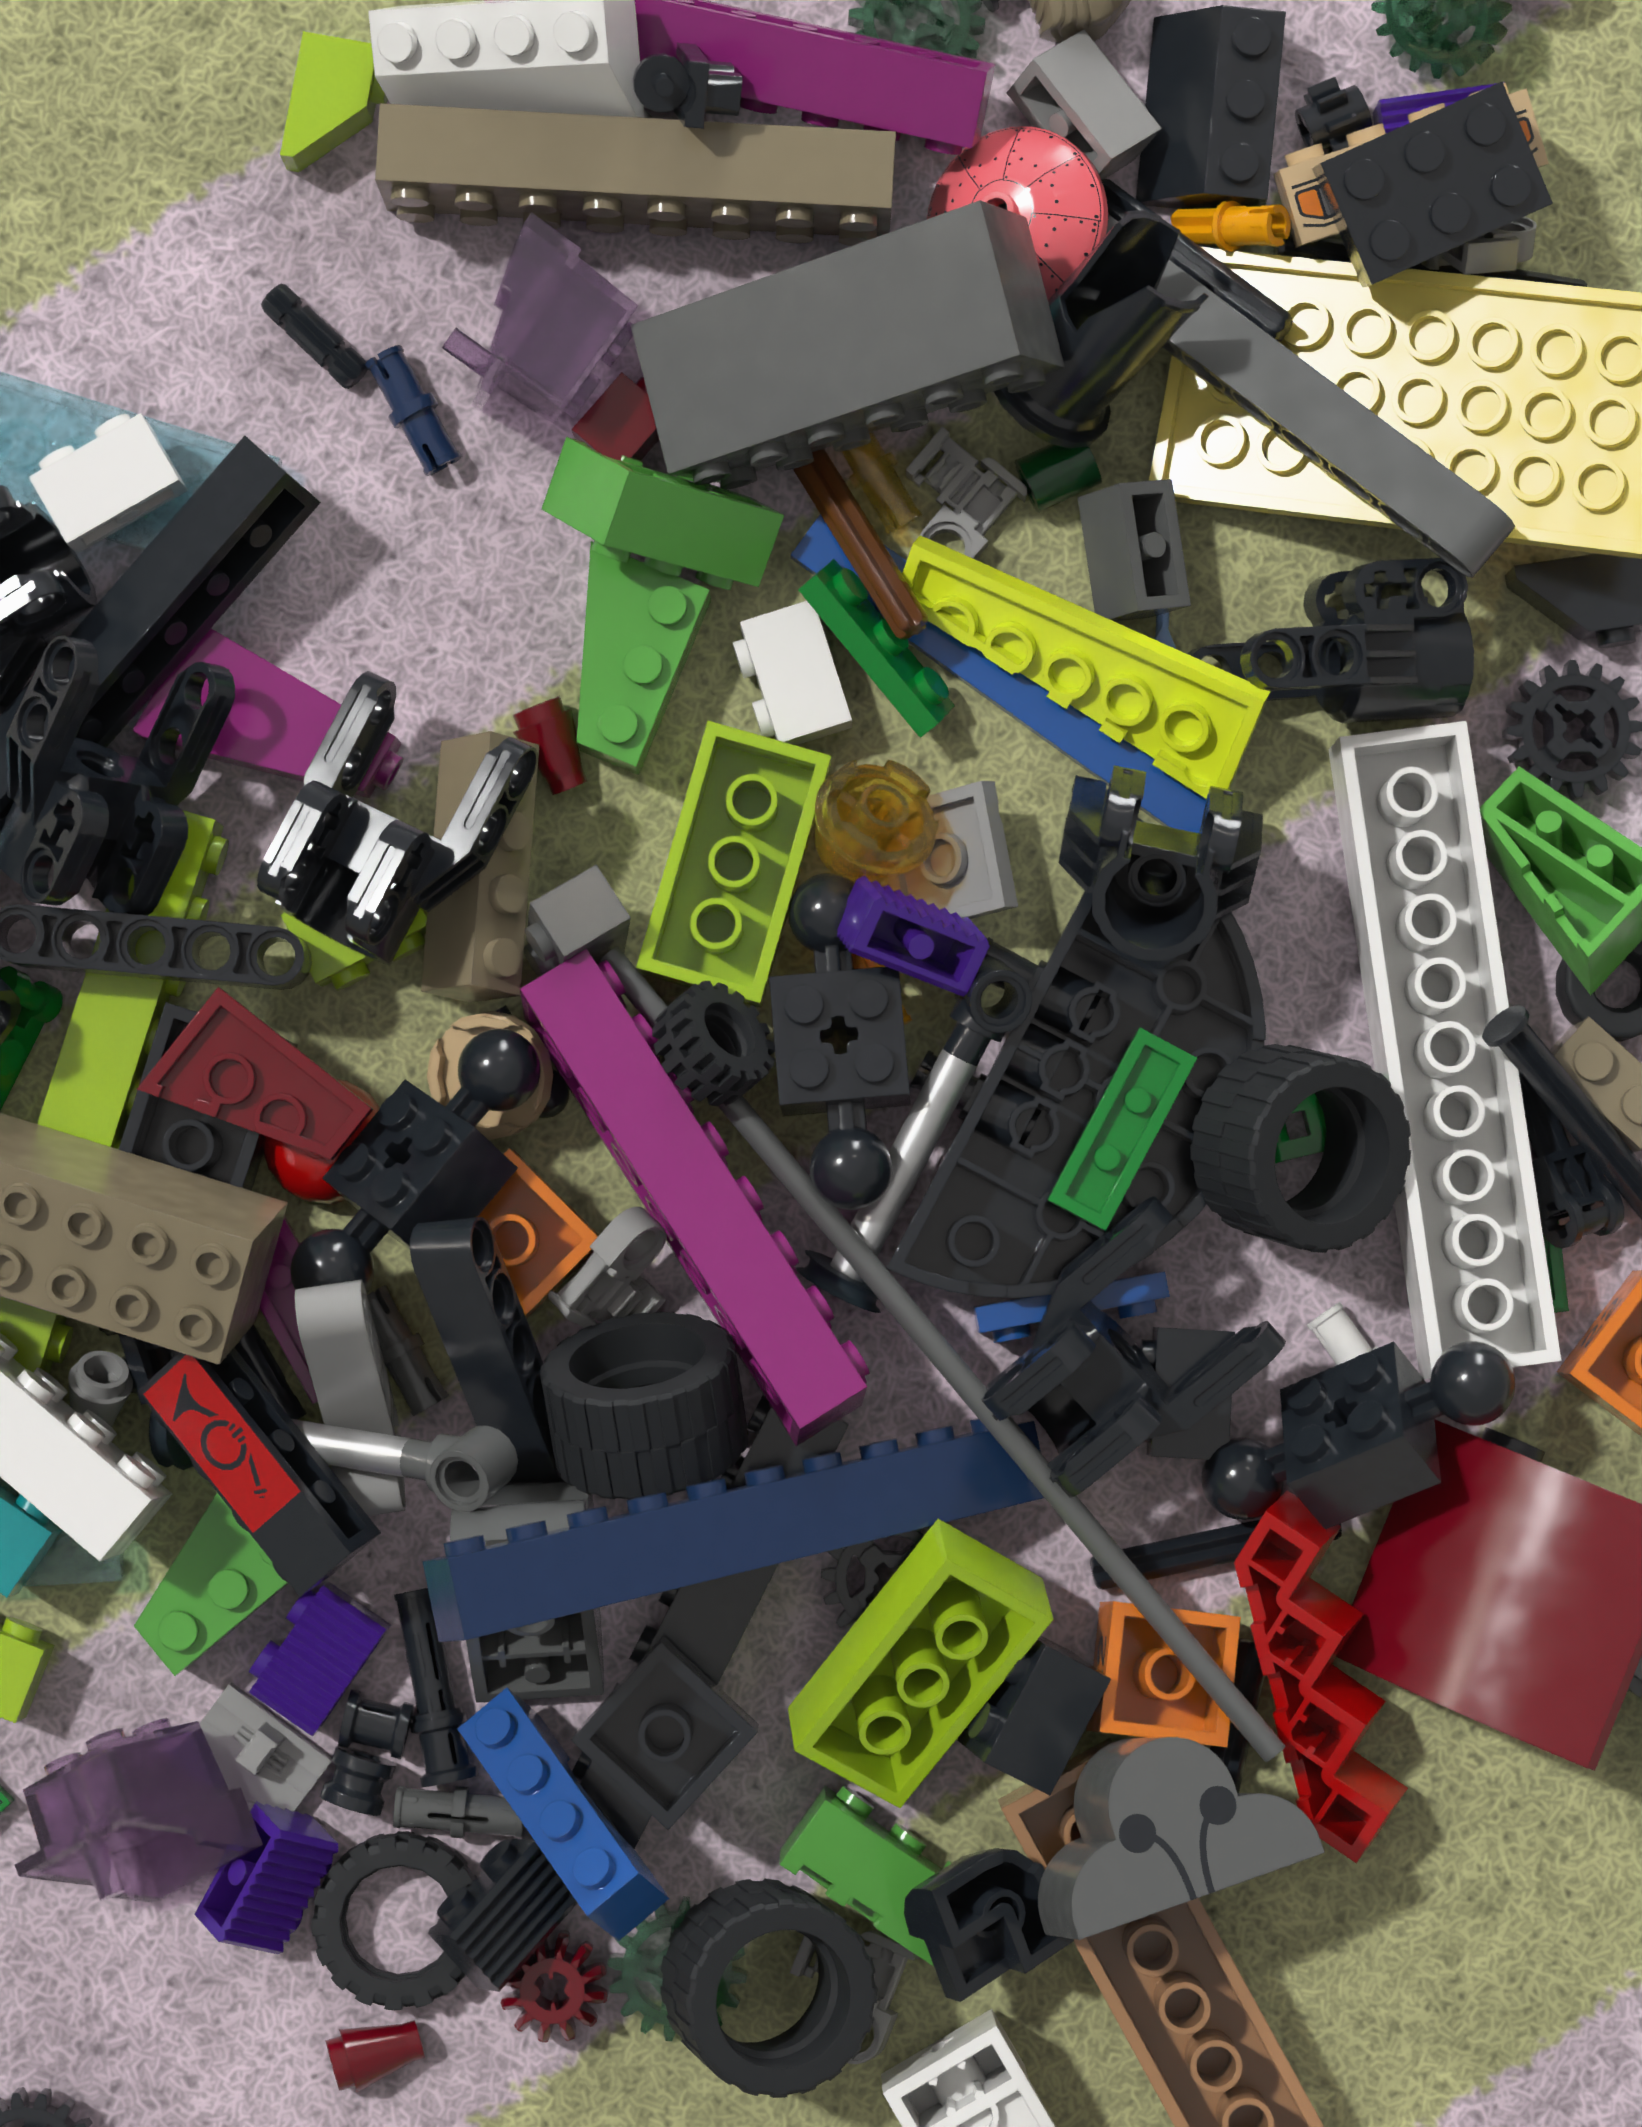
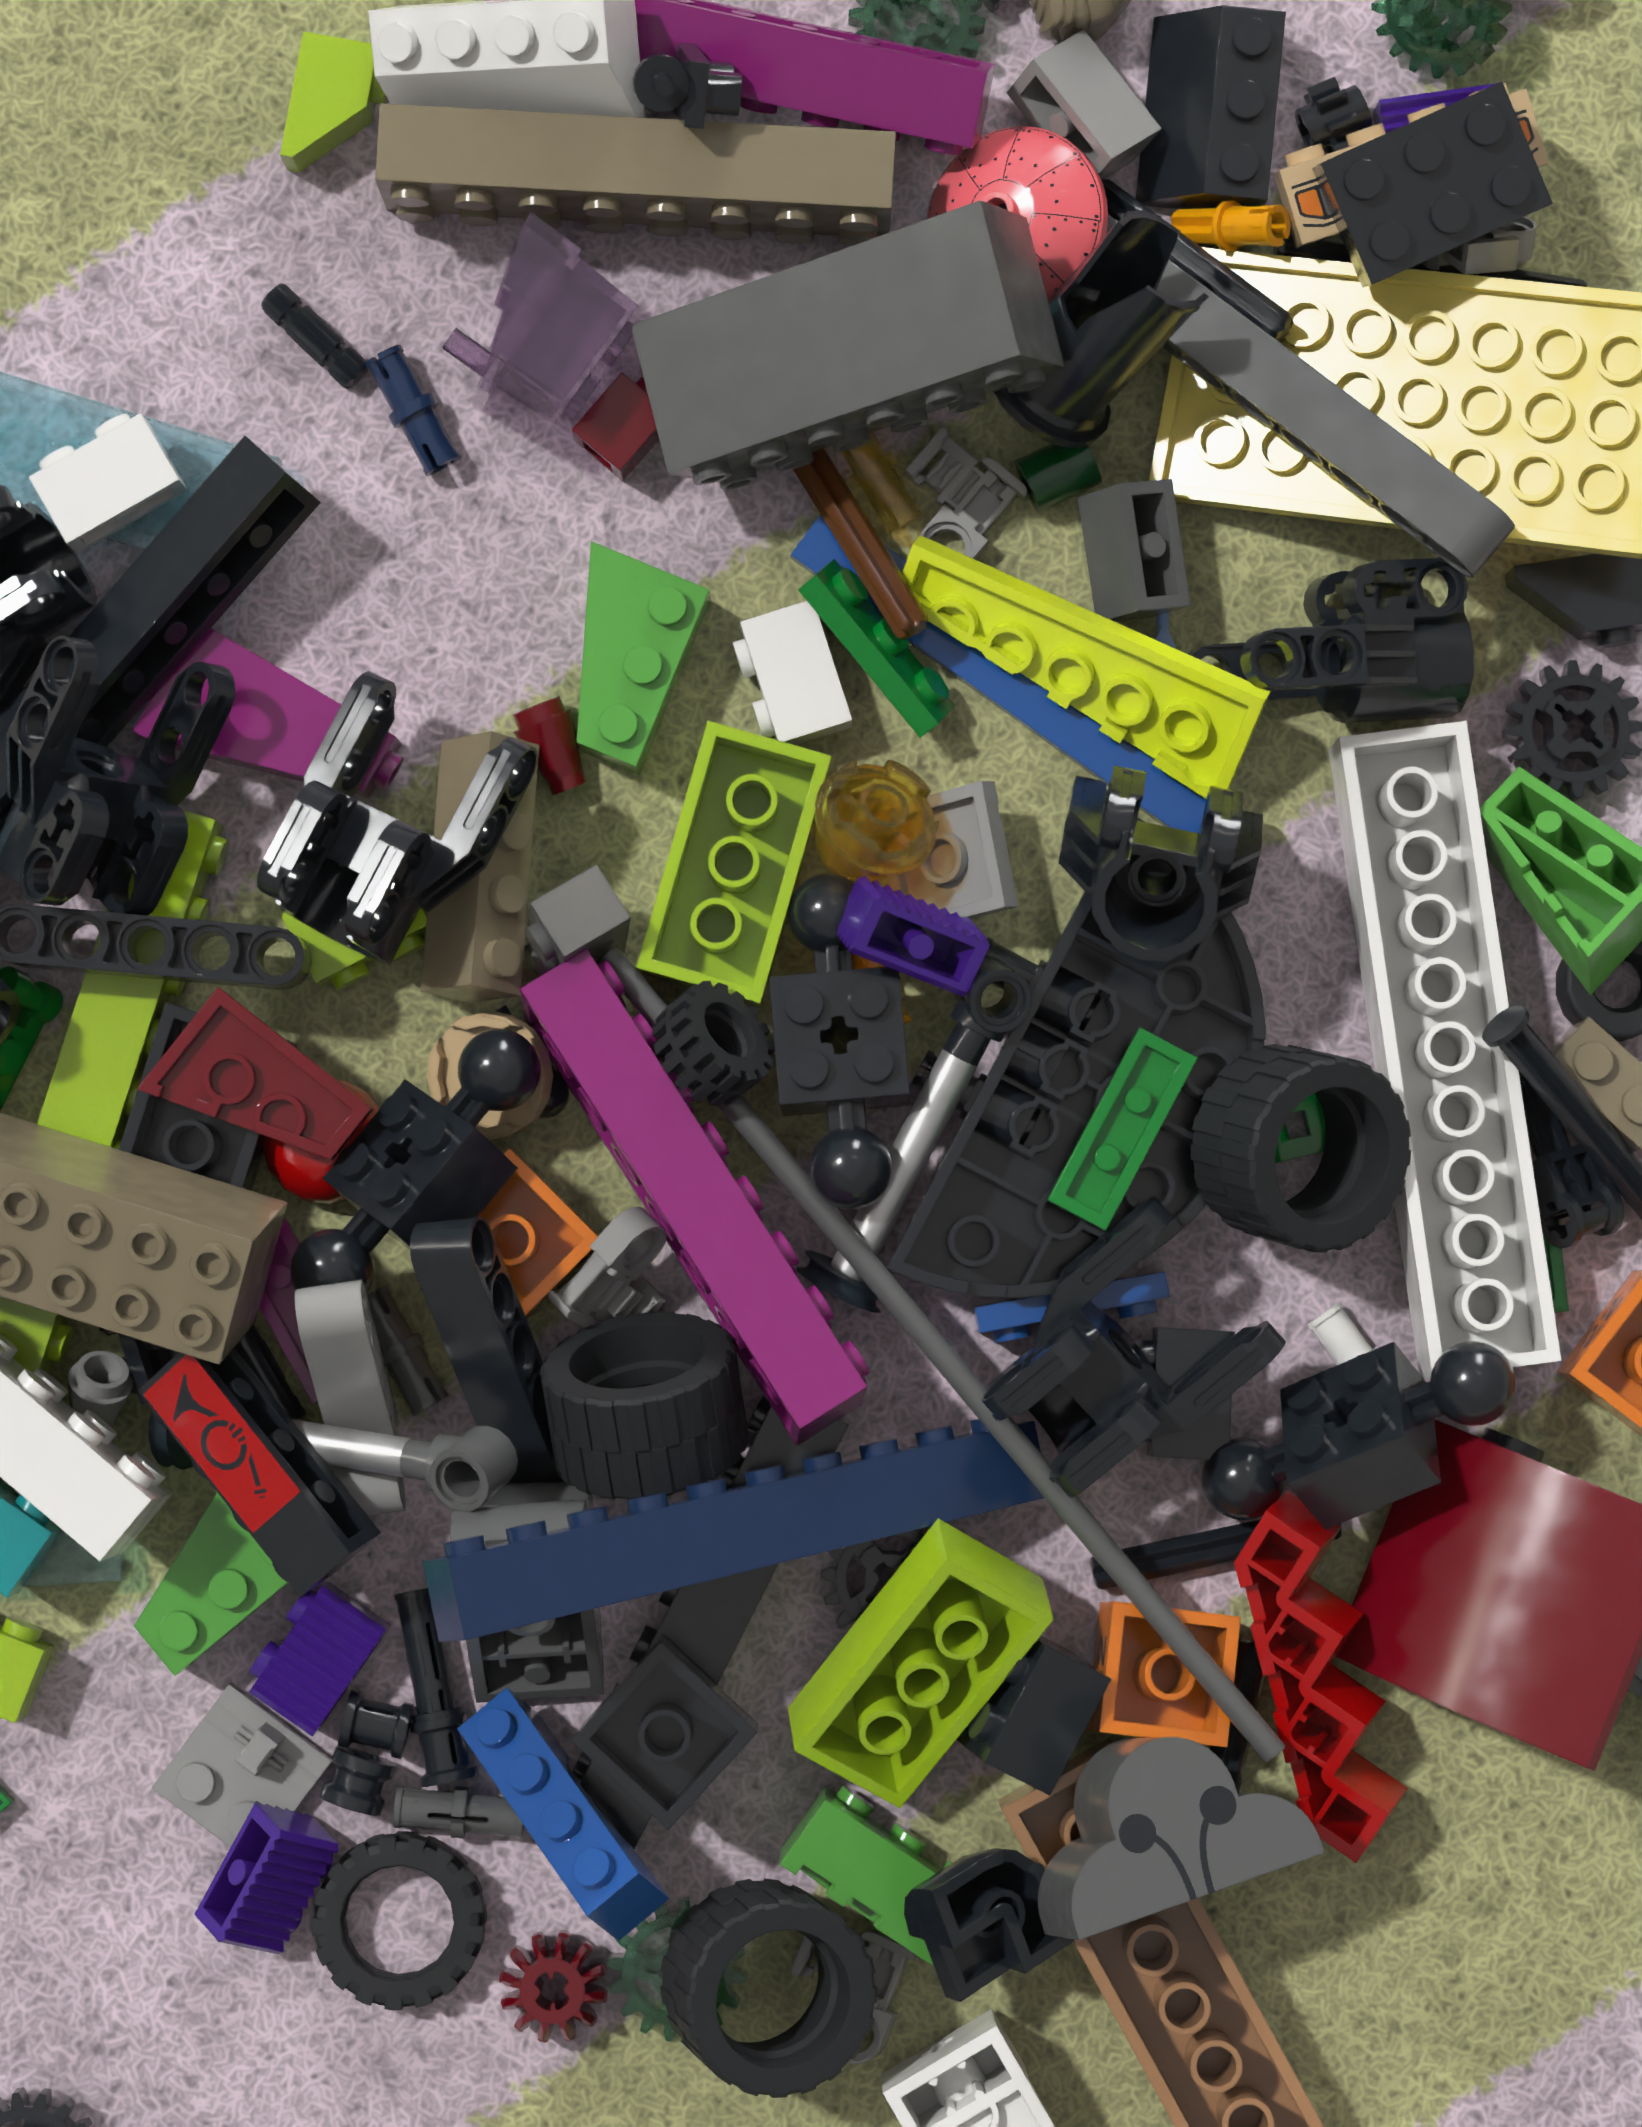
(137, 1814): clear purple piece -> none
(372, 2053): dark red cone -> none
(502, 1914): black brick -> none
(662, 517): bright green wedge -> none

